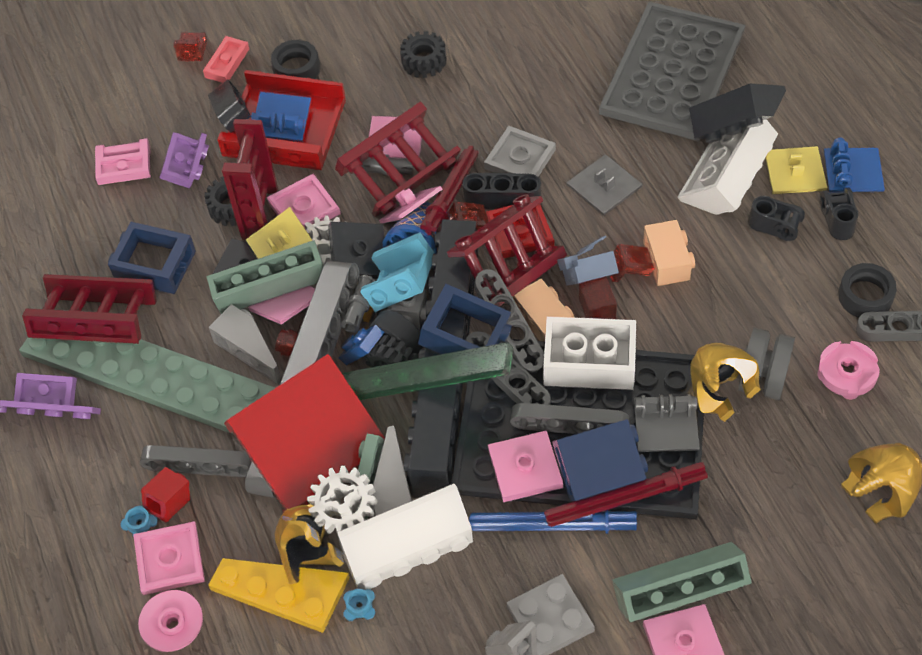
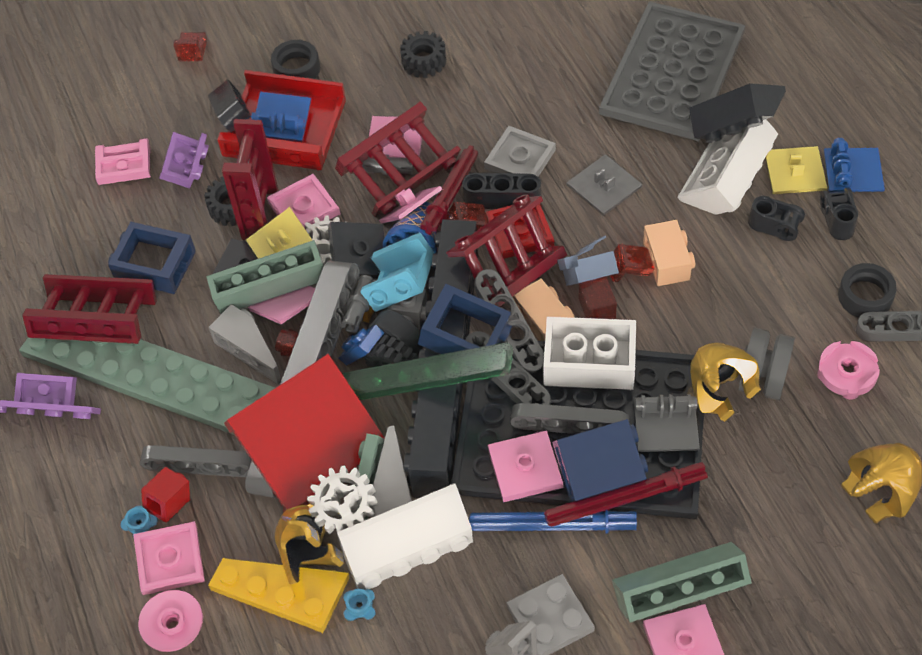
(226, 59): coral plate -> none

